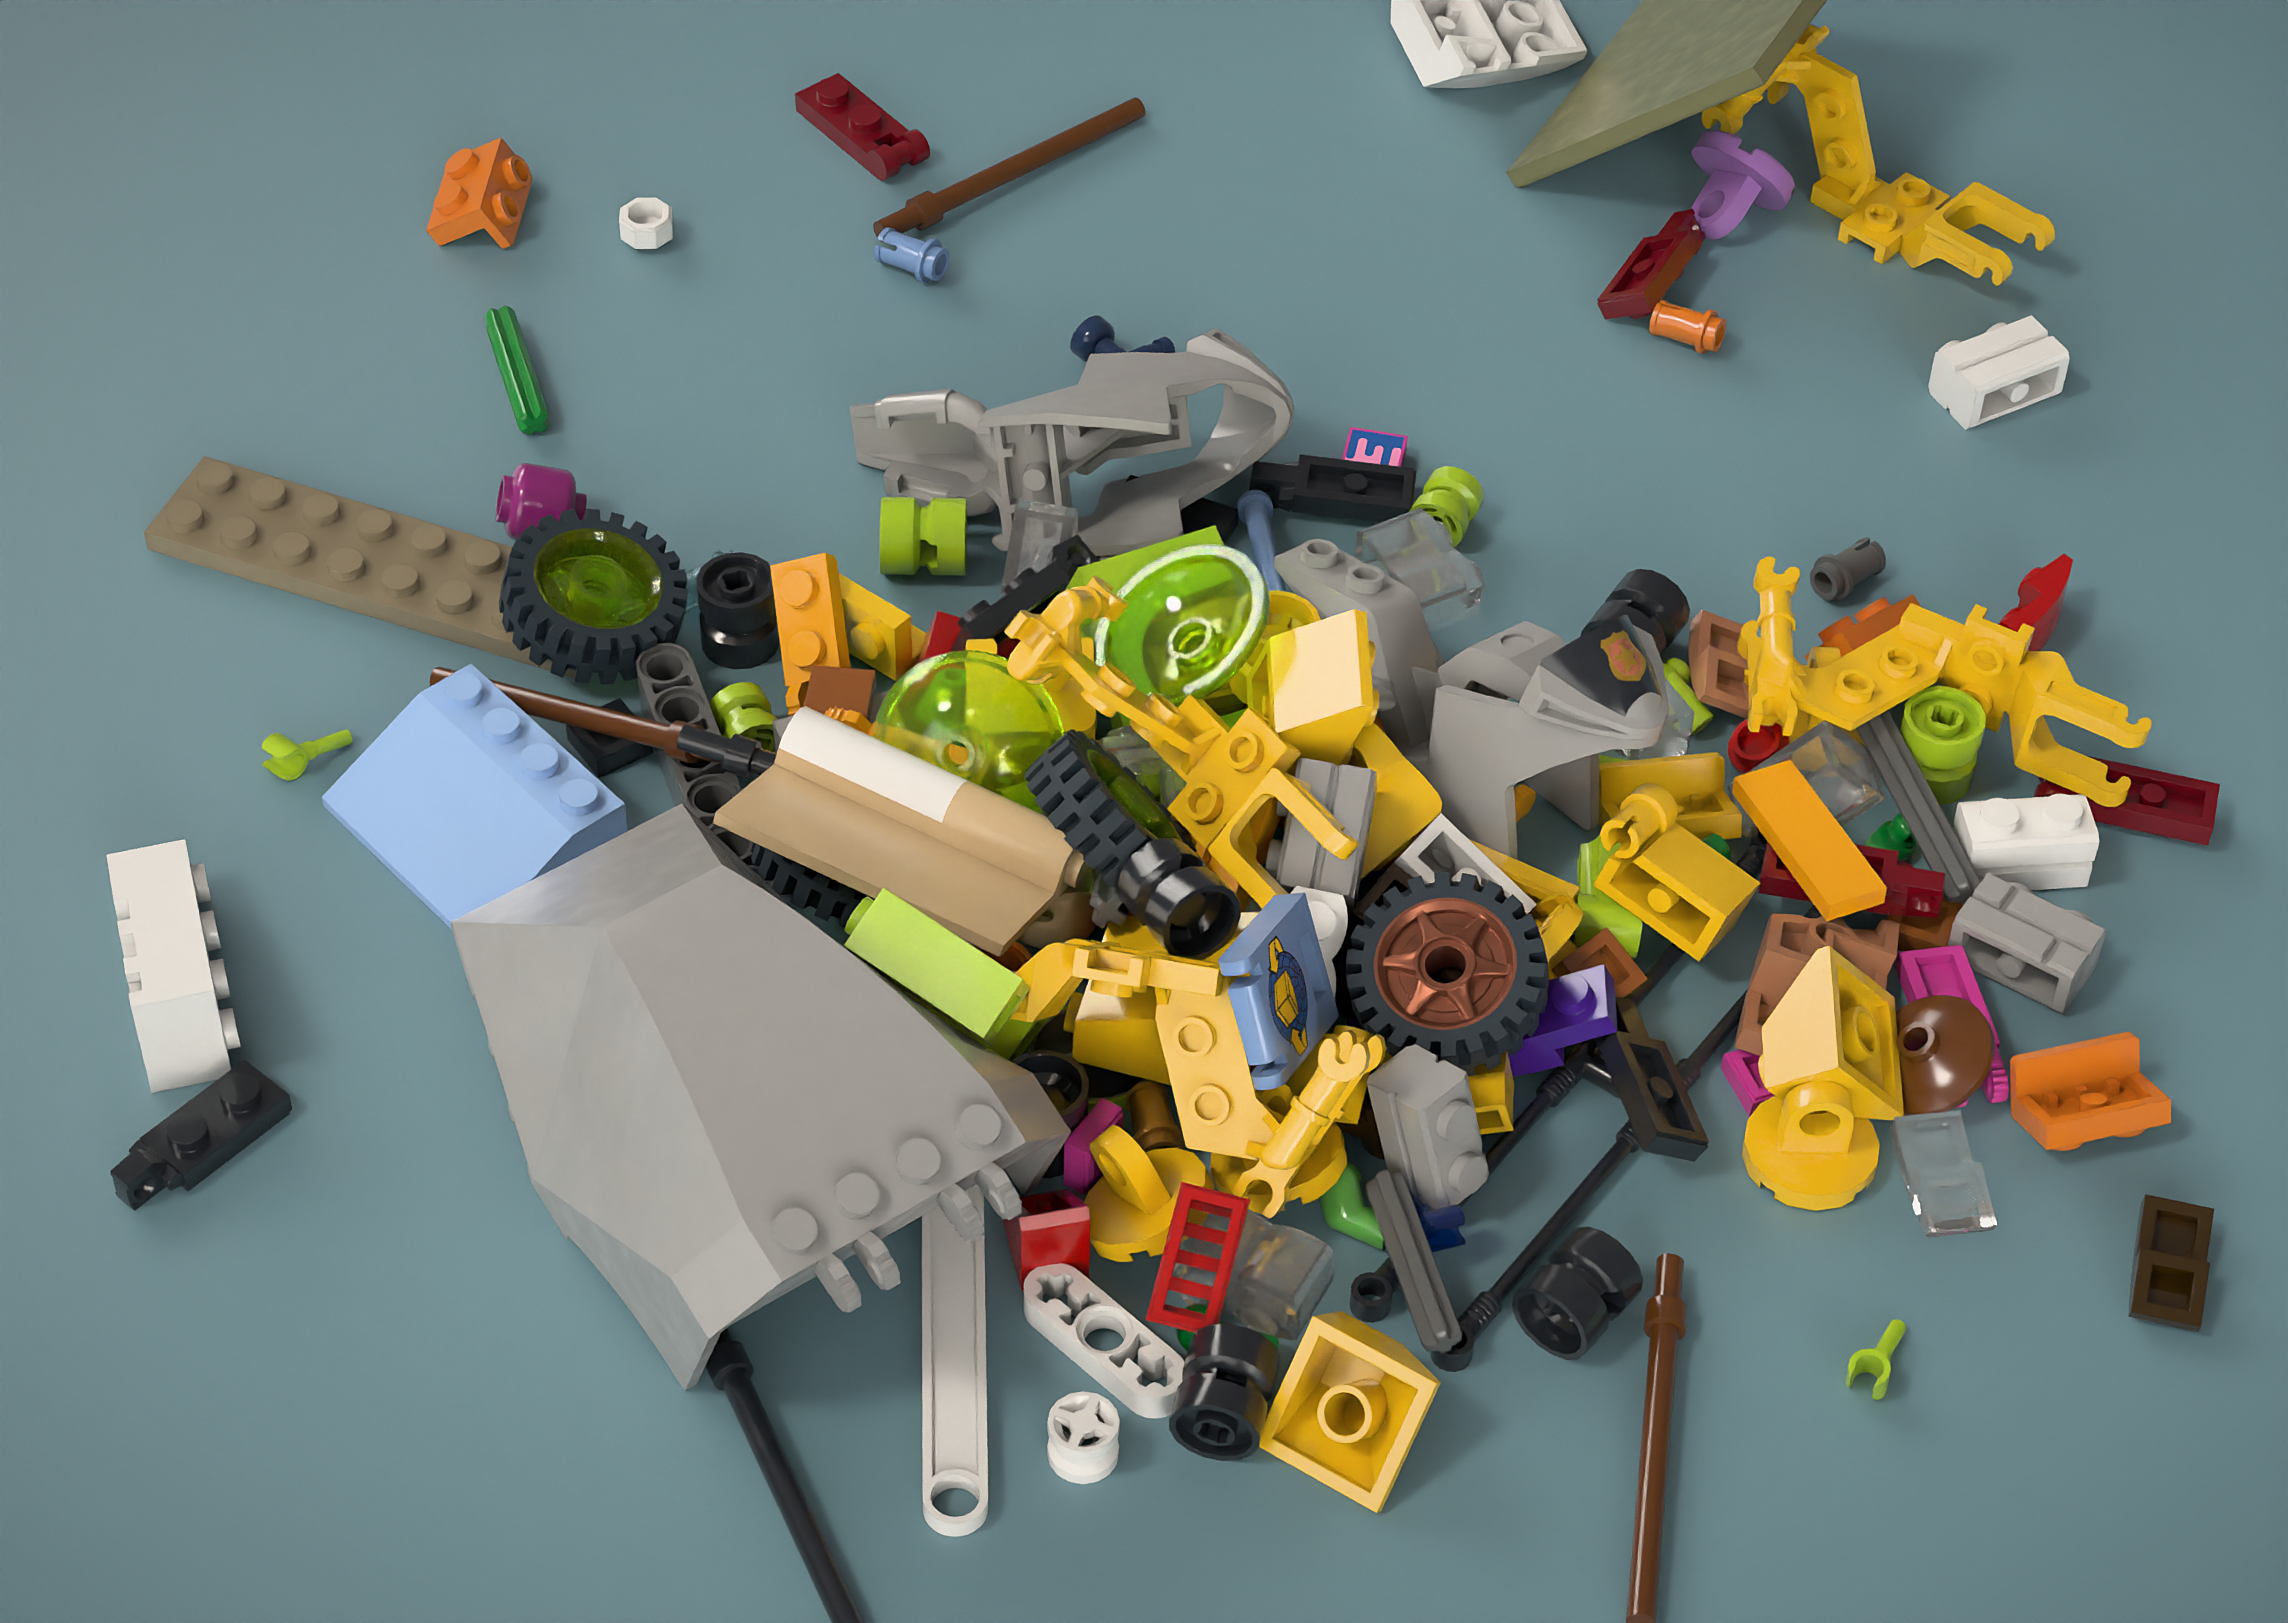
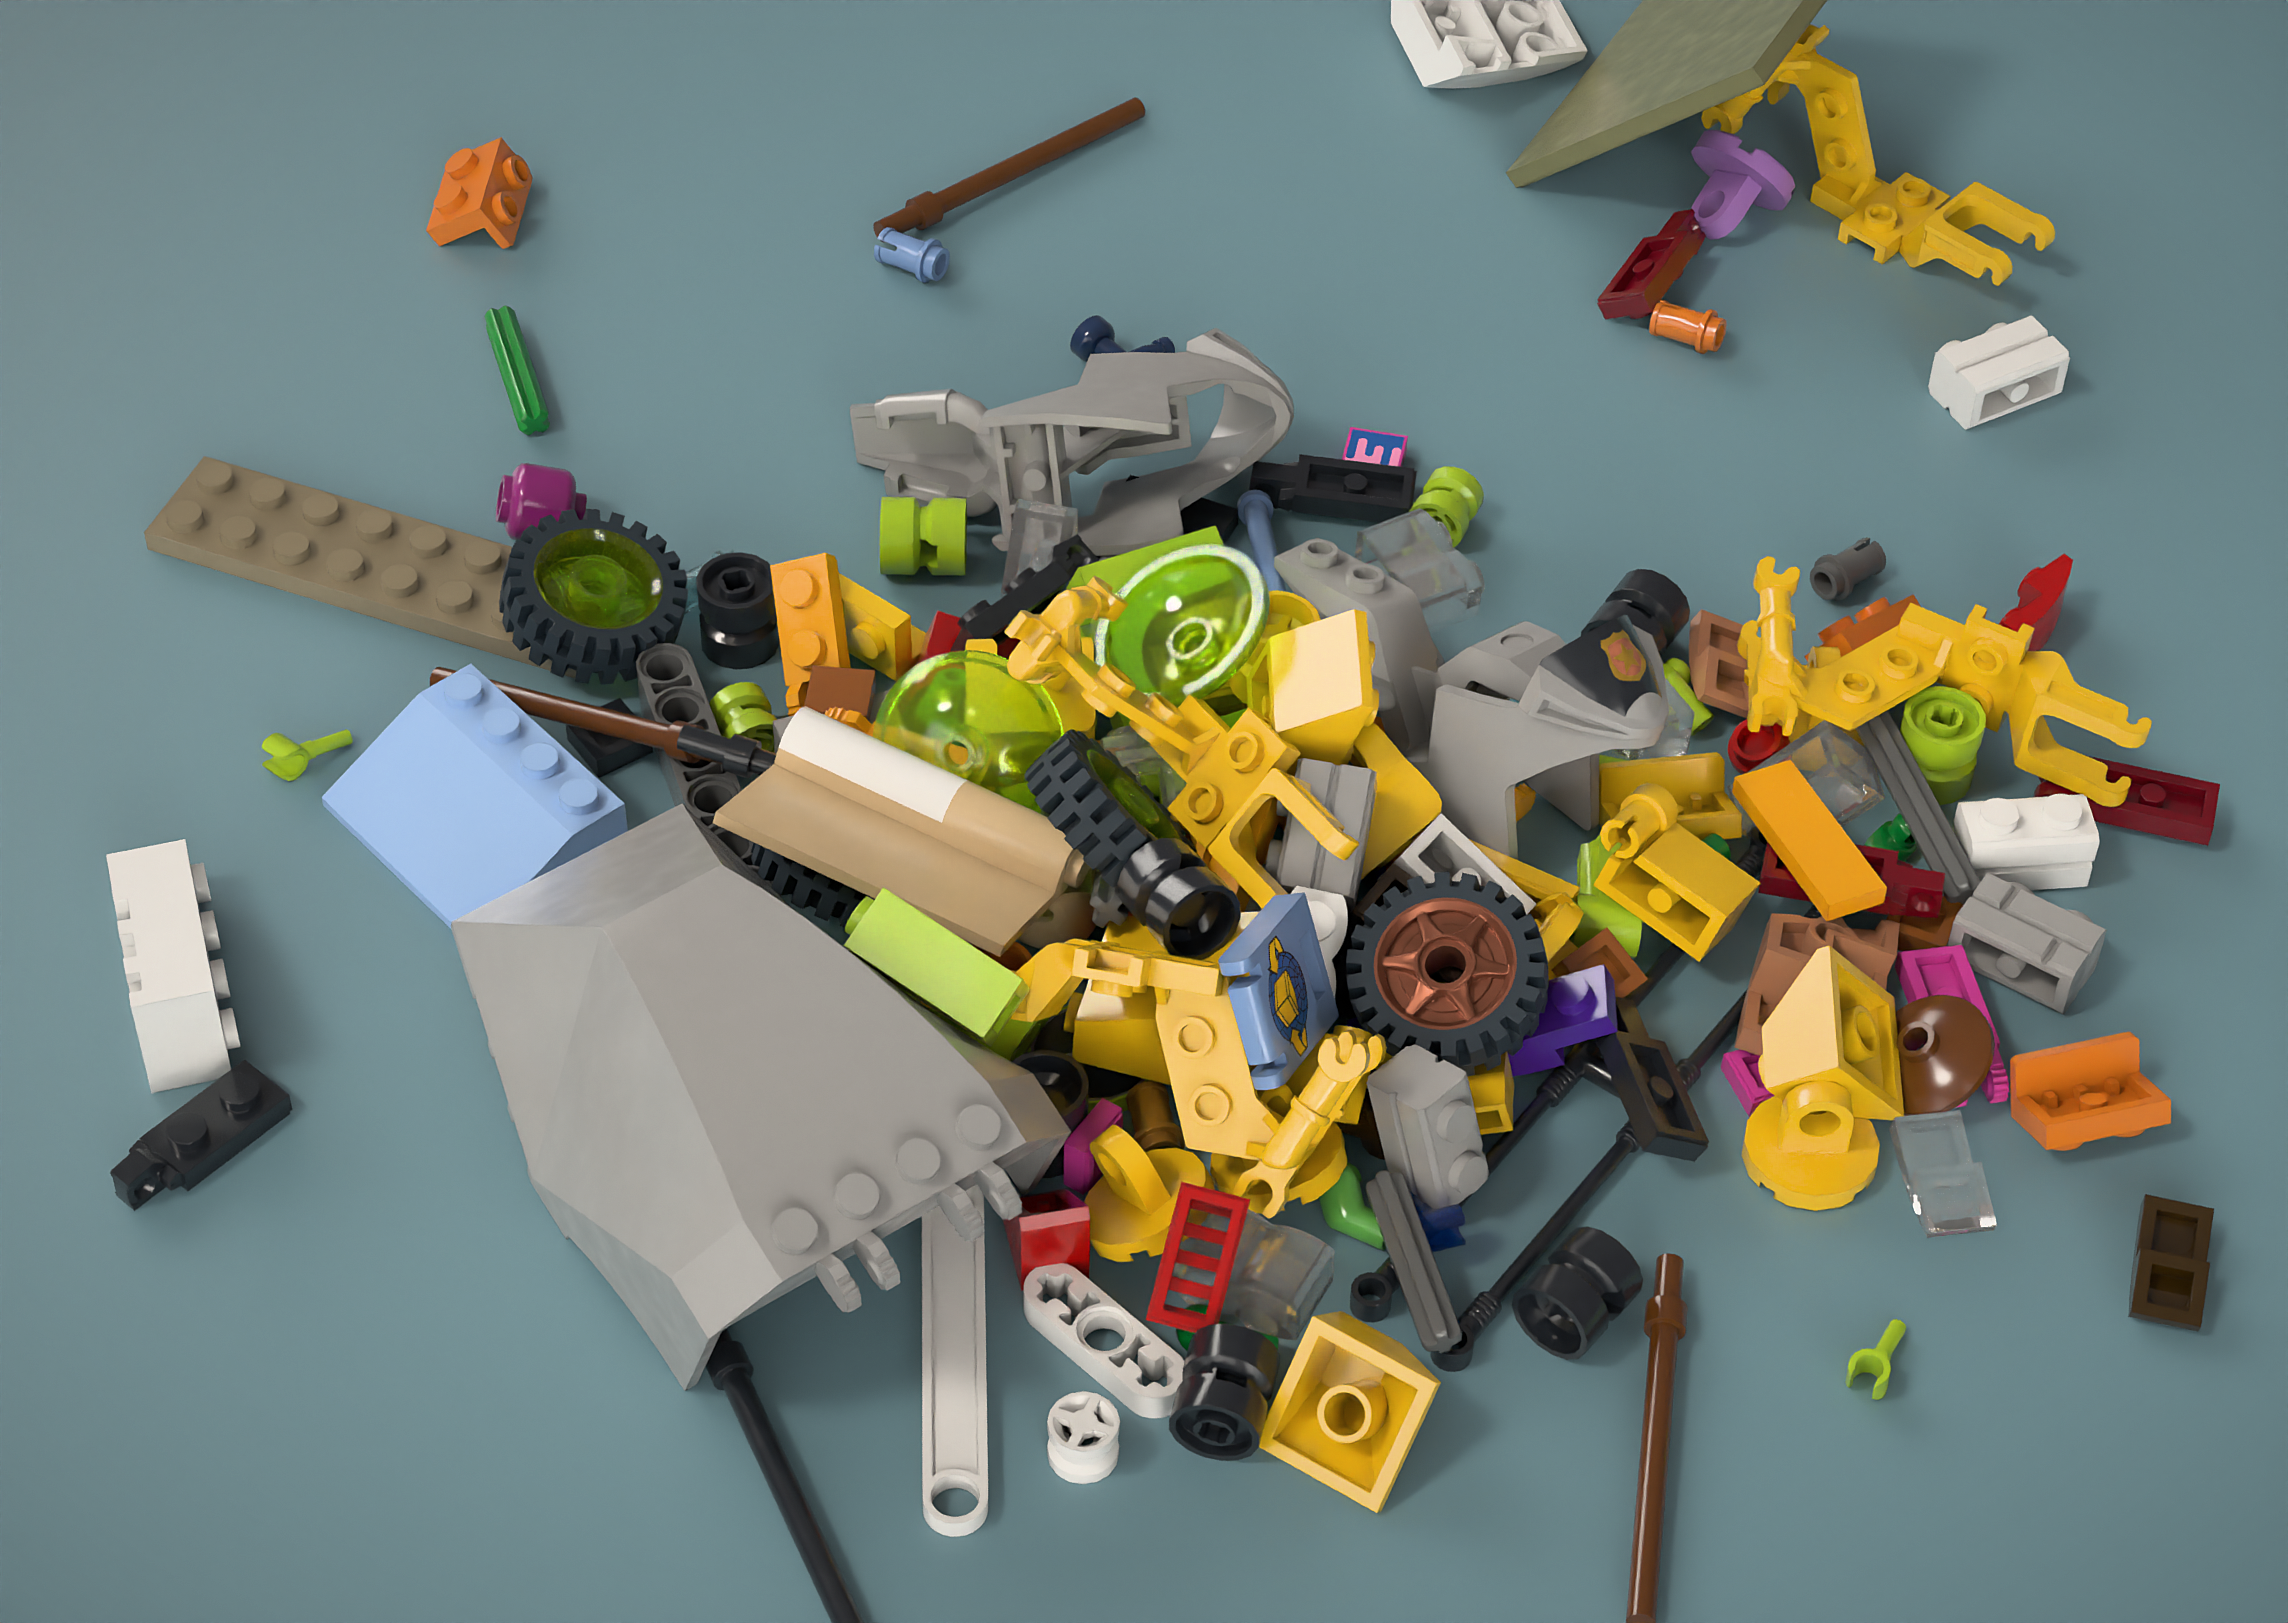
(646, 223): white tile -> none
(861, 127): dark red plate -> none

